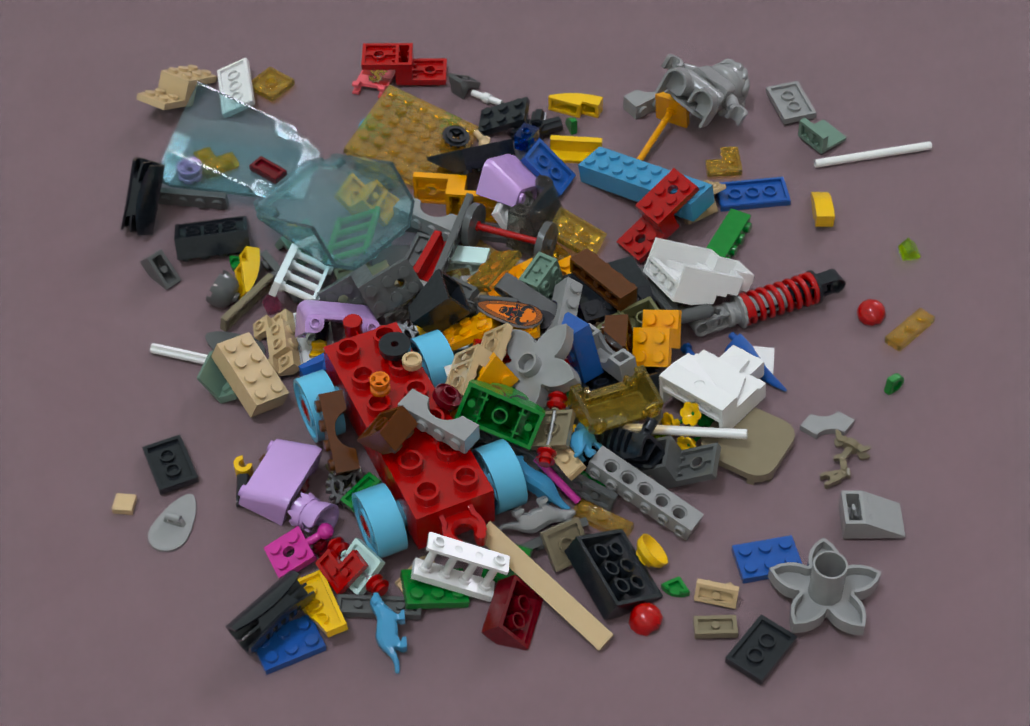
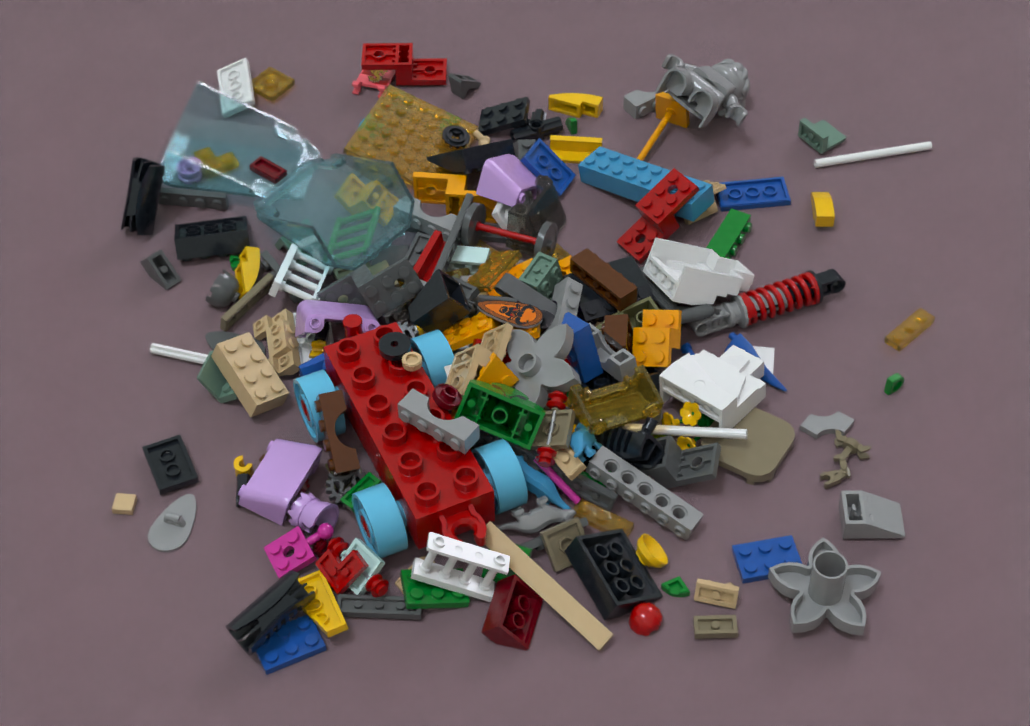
(176, 87): tan bracket -> none
(272, 305): clear pink slope -> none
(380, 384): orange wheel -> none
(387, 629): dark azure animal -> none
(389, 430): reddish brown slope -> none
(486, 97): white bar -> none
(525, 137): clear blue brick -> none
(577, 233): clear yellow plate -> none
(726, 166): clear yellow plate -> none
(761, 649): black plate -> none
(790, 102): light grey plate -> none
(871, 312): red hair -> none
(909, 250): clear neon green slope -> none

